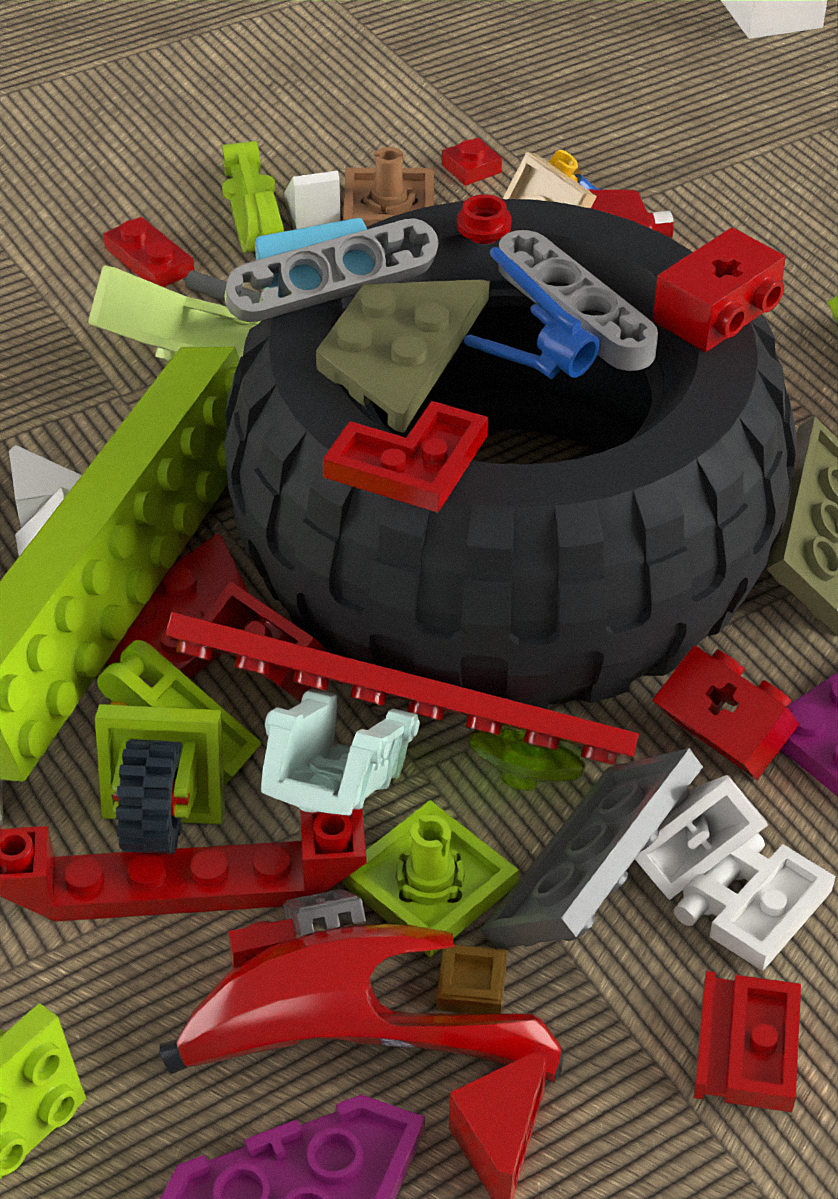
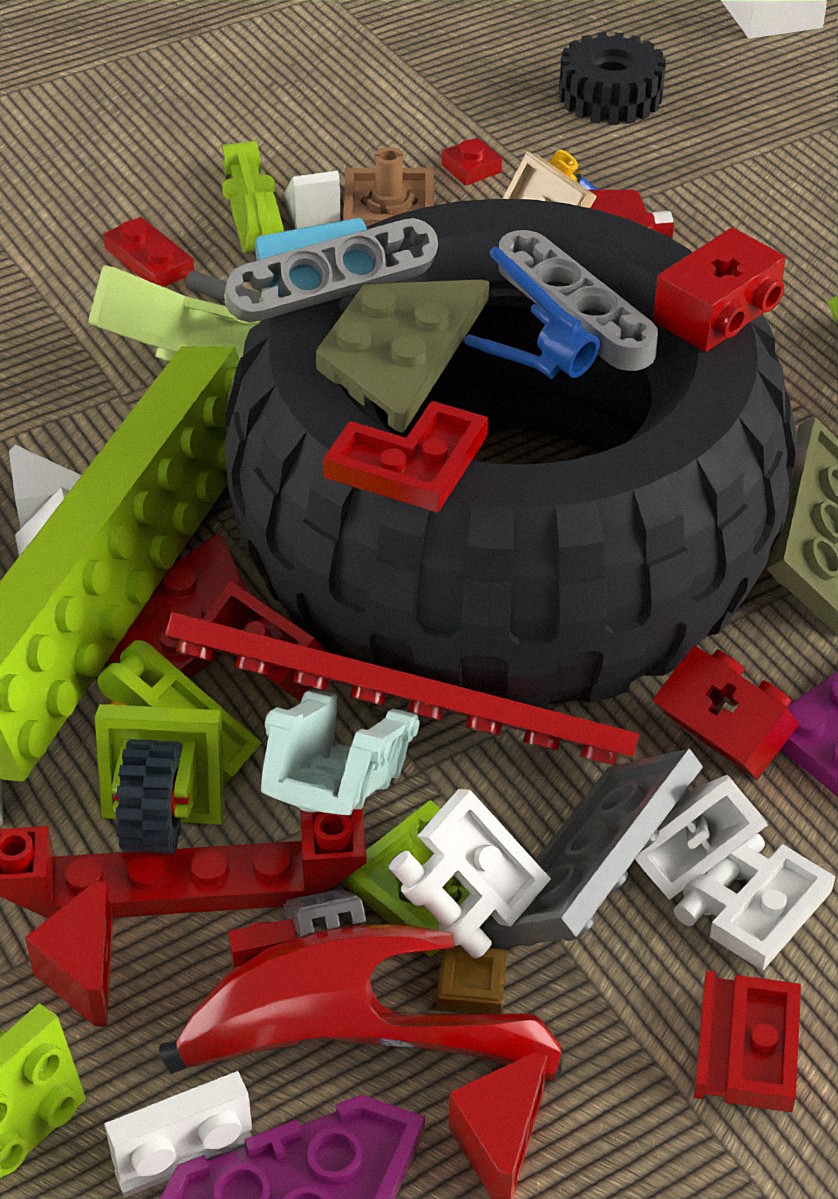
(75, 952): none -> red slope
(178, 1129): none -> white plate
(484, 219): red plate -> none
(485, 861): none -> white plate
(524, 763): clear neon green dish -> none
(611, 78): none -> black tyre

